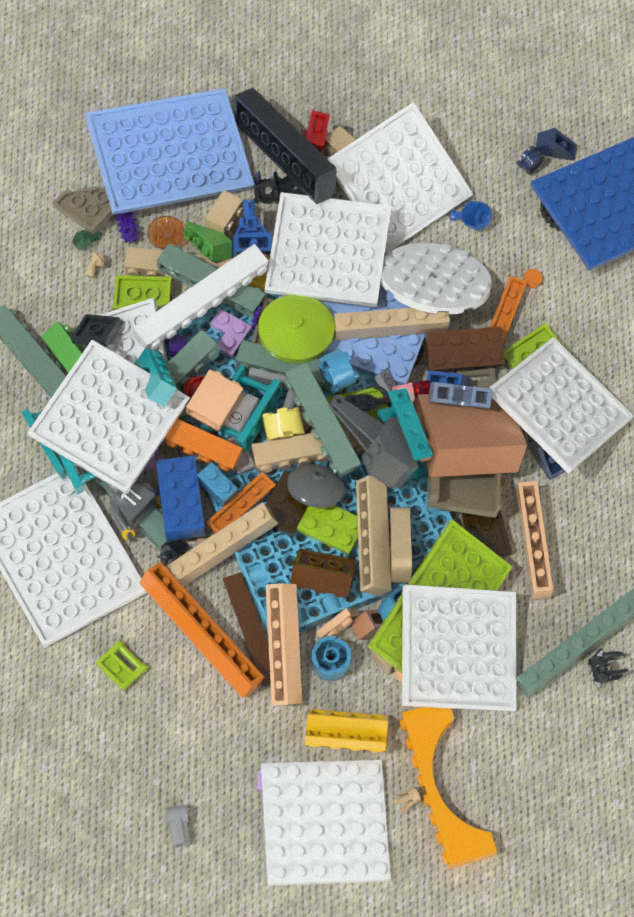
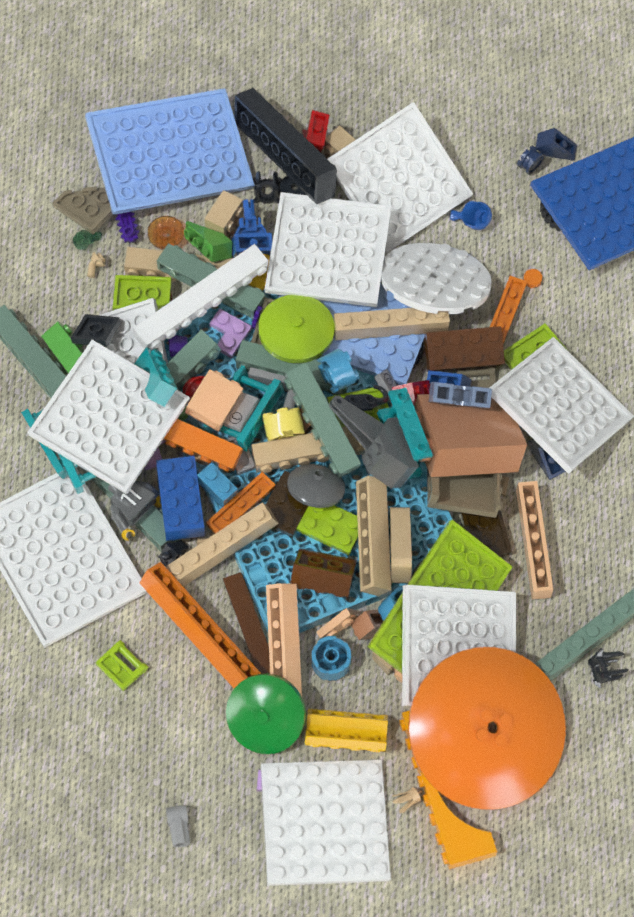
(265, 713): none -> green dish
(453, 737): none -> orange dish

